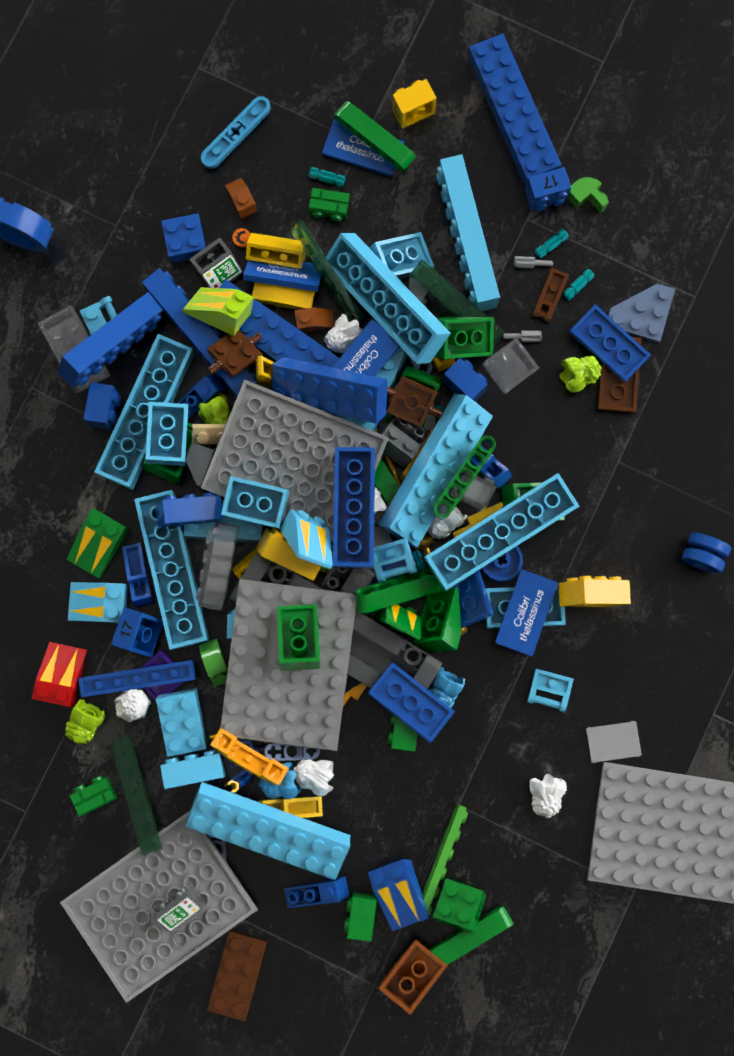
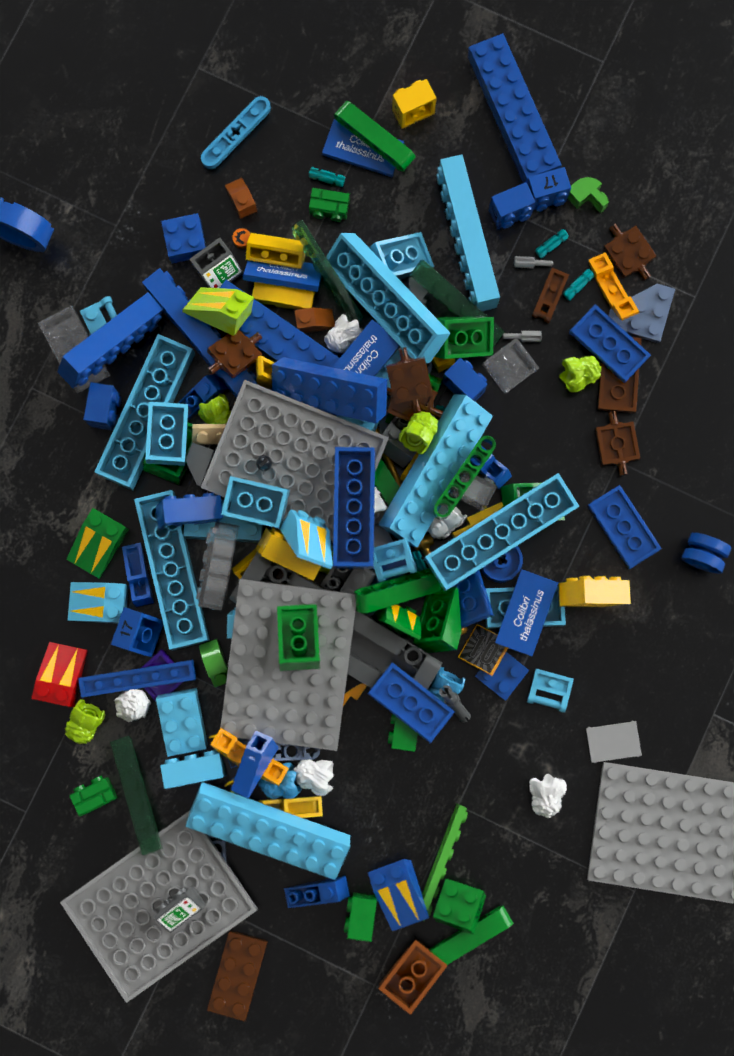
(254, 763): none -> blue slope
(267, 465): none -> black hinge
(409, 380): none -> reddish brown plate
(419, 432): none -> lime hair
(452, 700): none -> dark grey pin
(482, 650): none -> tile
(505, 678): none -> blue plate
(512, 206): none -> blue brick
(611, 287): none -> light orange slope
(617, 443): none -> reddish brown plate
(624, 527): none -> blue tile
(630, 251): none -> reddish brown plate

